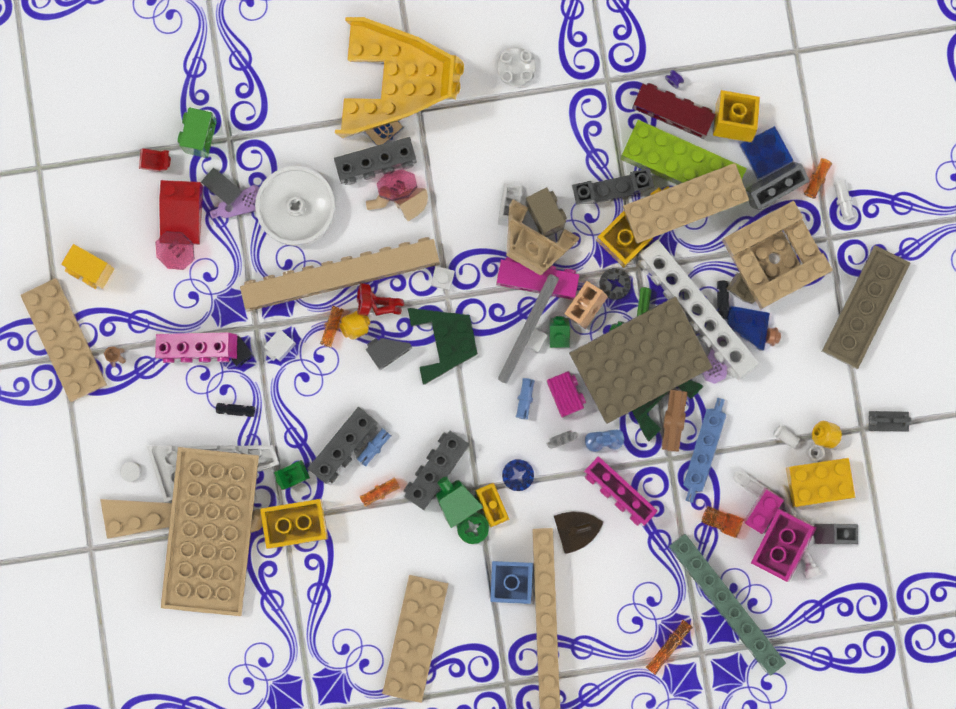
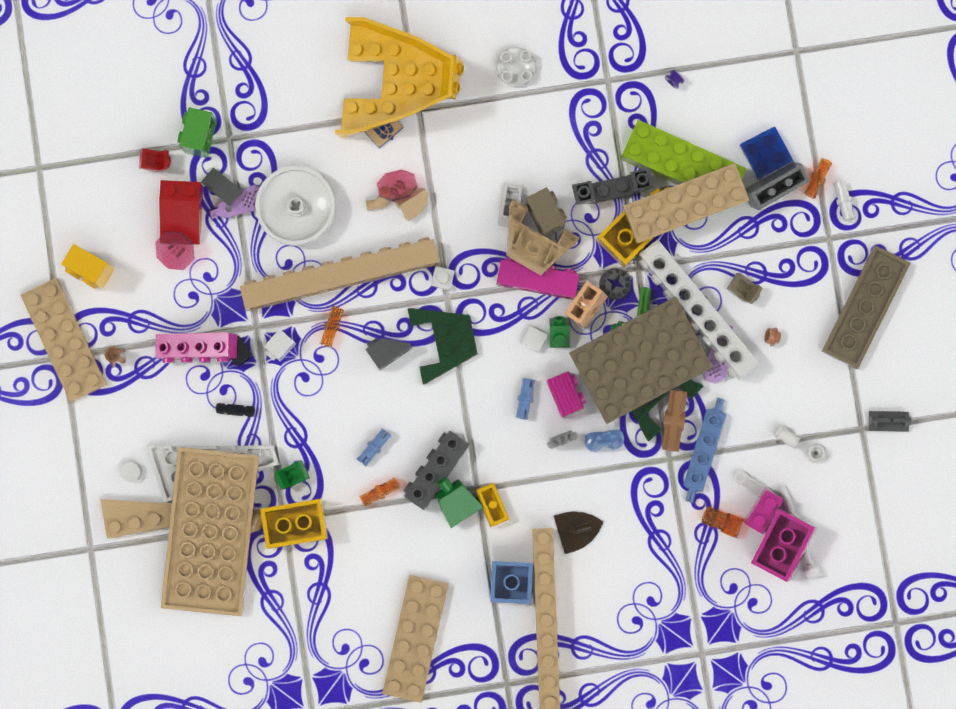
(343, 445): dark grey brick -> none
(354, 325): yellow head -> none
(367, 299): red piece -> none
(375, 160): dark grey brick -> none
(482, 530): green gear -> none
(527, 477): clear blue gear -> none
(528, 329): light grey axle -> none
(616, 487): dark pink brick -> none
(674, 111): dark red brick -> none
(674, 640): clear orange pin -> none
(723, 298): black axle -> none
(727, 604): sand green brick -> none
(736, 116): yellow brick -> none
(750, 324): clear blue wing -> none
(756, 241): tan piece -> none
(820, 482): yellow brick -> none
(826, 434): yellow head -> none
(836, 534): dark grey slope -> none

